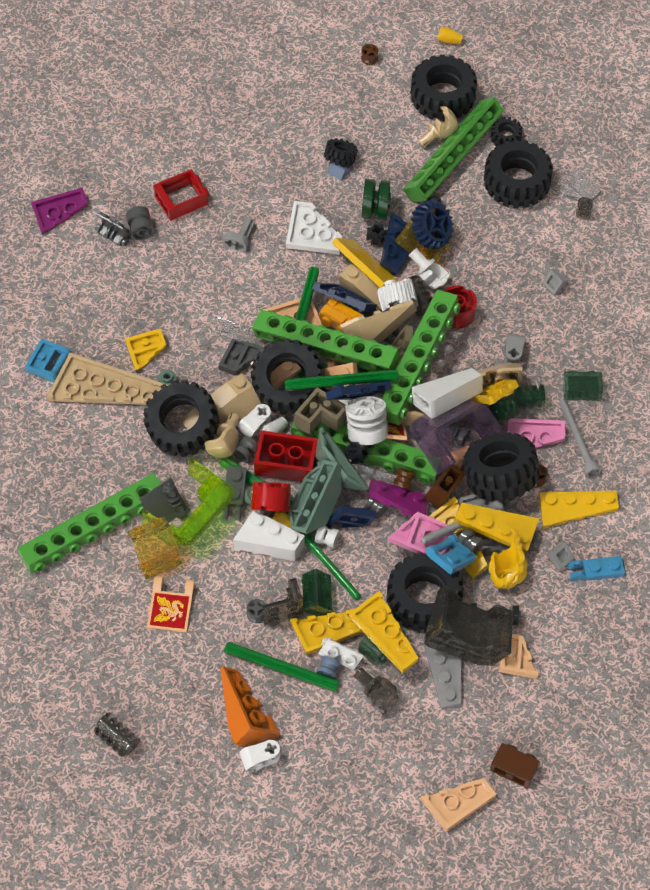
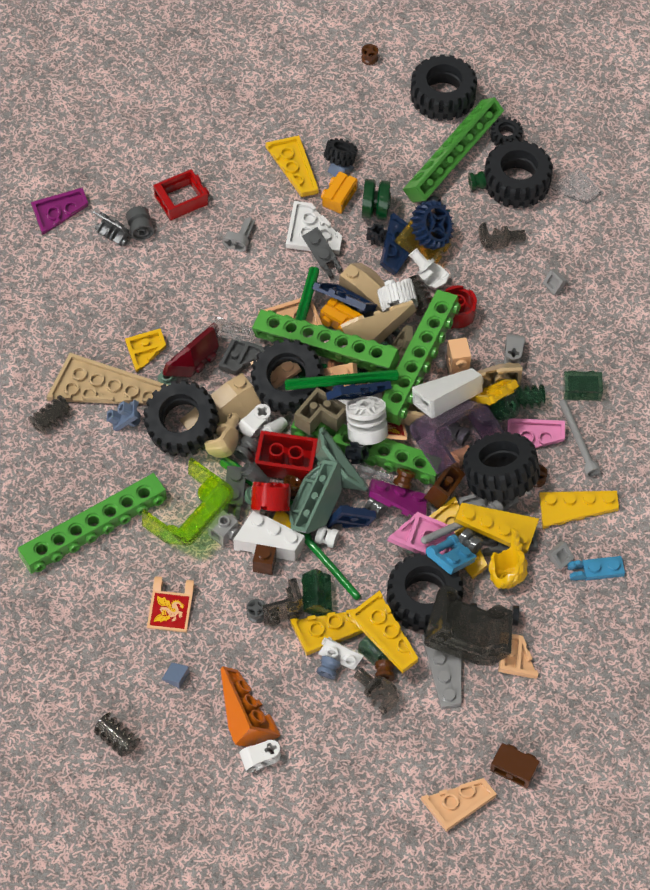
(43, 357): dark azure plate -> none
(50, 414): none -> clear smoke piece
(125, 415): none -> sand blue hips
(155, 547): clear yellow panel -> none
(165, 502): dark grey hinge -> none
(176, 674): none -> sand blue slope
(195, 355): none -> dark red wedge
(223, 528): none -> light grey brick
(253, 473): none -> dark grey cone
(264, 559): none -> reddish brown brick
(281, 666): green axle -> none
(294, 163): none -> yellow wing
(294, 484): none -> reddish brown wheel
(321, 250): none -> dark grey hinge
(339, 192): none -> light orange brick
(363, 261): yellow tile -> none
(385, 669): none -> reddish brown wheel
(441, 130): tan piece -> none
(449, 36): yellow cone -> none
(458, 355): none -> light nougat brick
(476, 180): none -> dark green wheel
(499, 239): none -> clear smoke piece
(584, 208): clear smoke bush -> none

